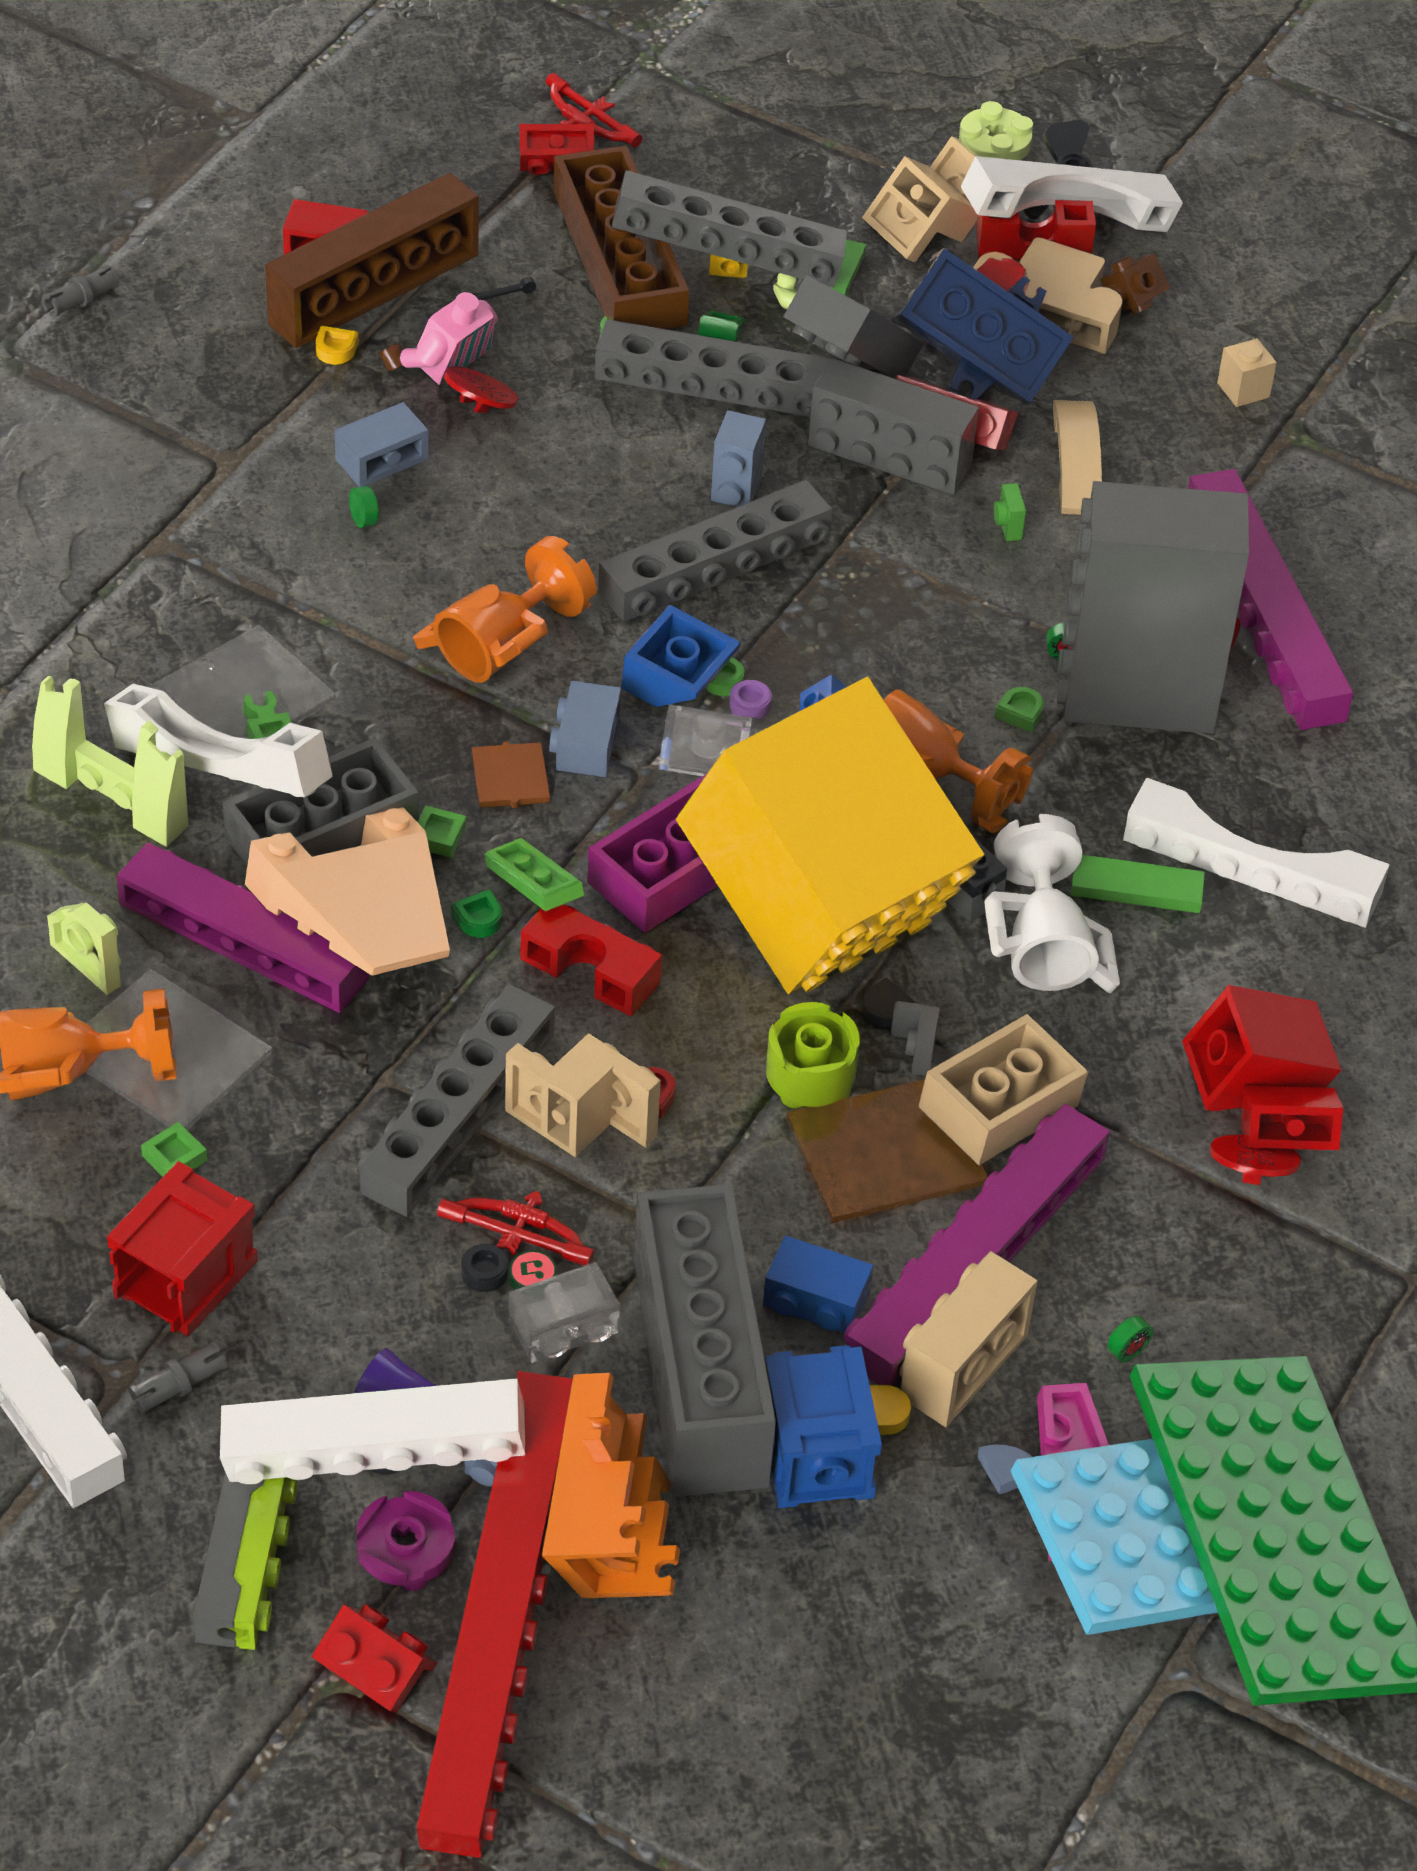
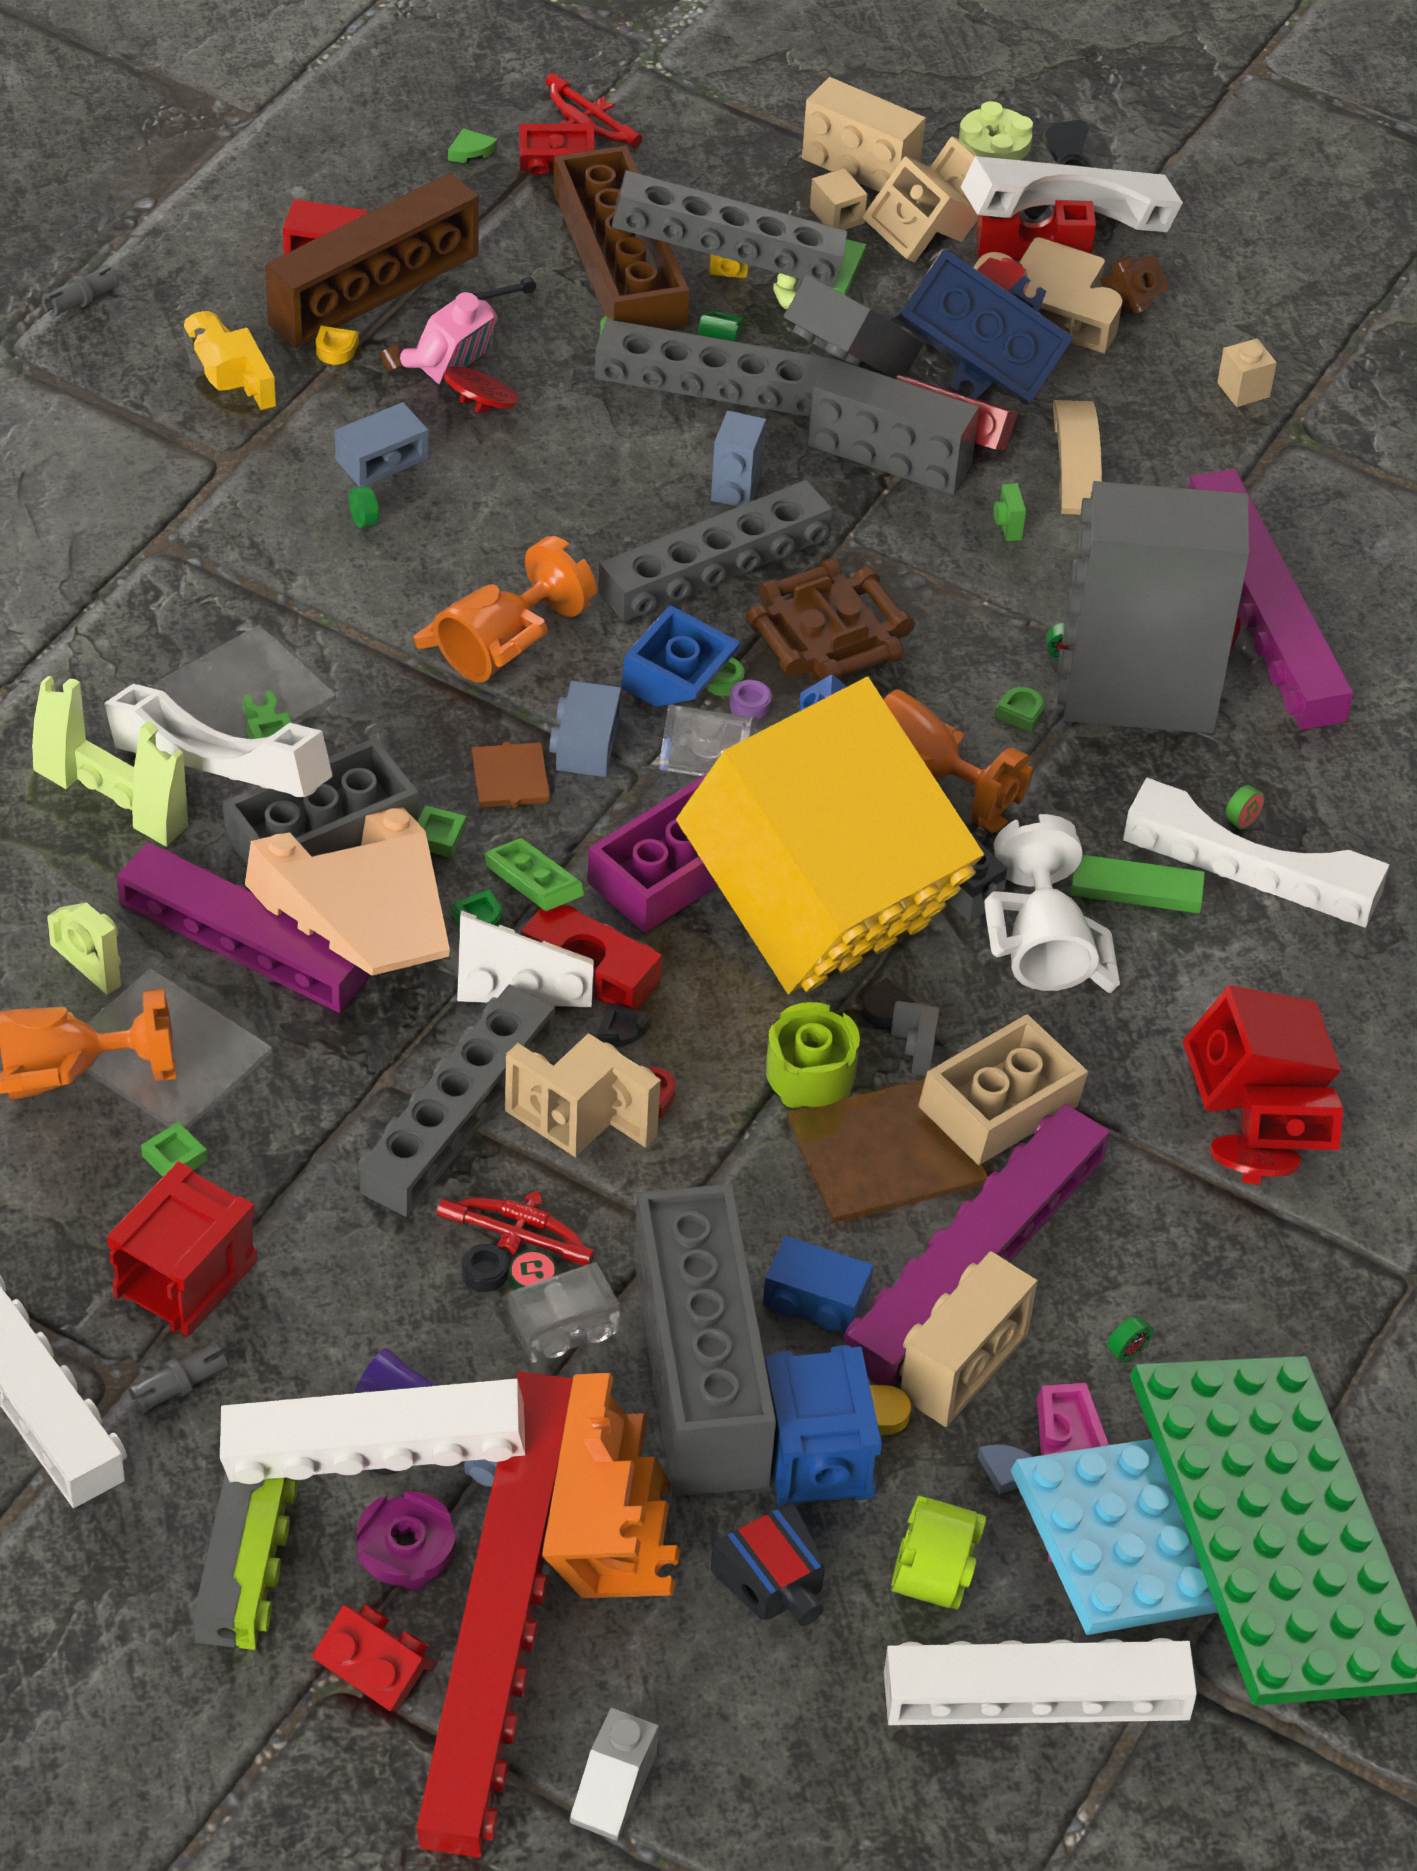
(228, 357): none -> yellow plate
(470, 145): none -> bright green tile
(499, 957): none -> white wing
(615, 1773): none -> slope
(623, 1025): none -> black tile
(772, 1566): none -> black torso
(828, 623): none -> reddish brown brick
(838, 200): none -> tan brick
(859, 133): none -> tan brick
(937, 1552): none -> lime brick
(1039, 1682): none -> white brick
(1245, 807): none -> bright green tile

